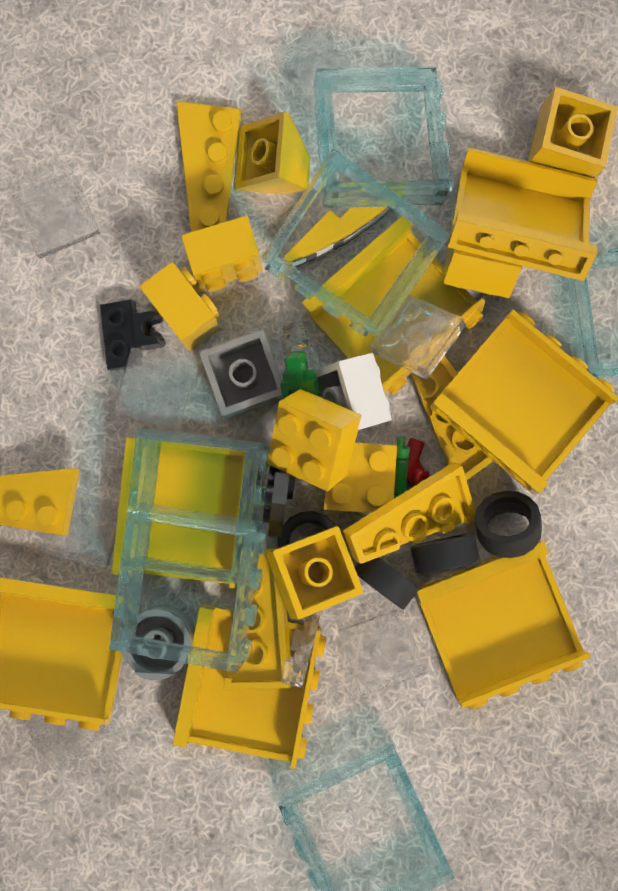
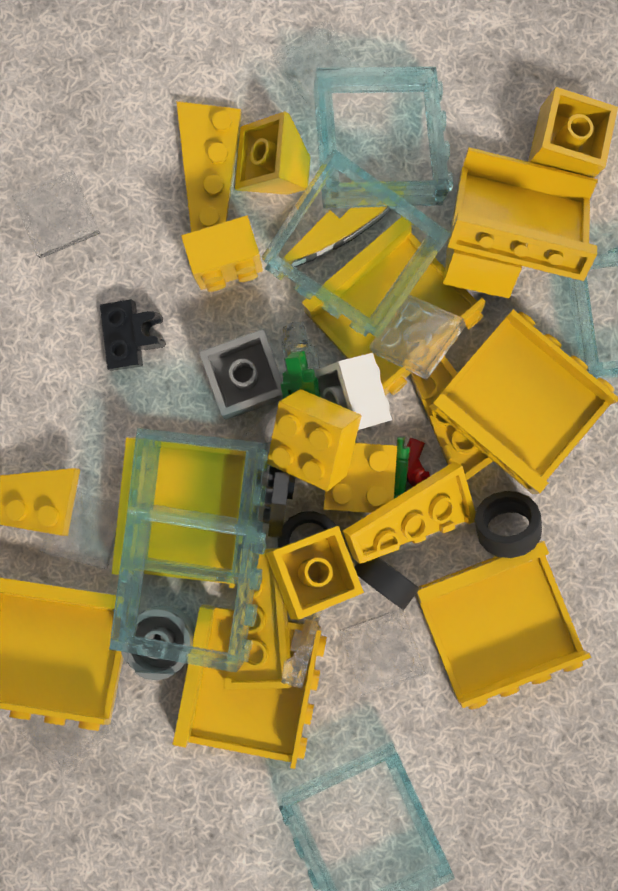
(154, 389): clear plate -> none
(178, 302): yellow brick -> none
(445, 553): black tyre -> none

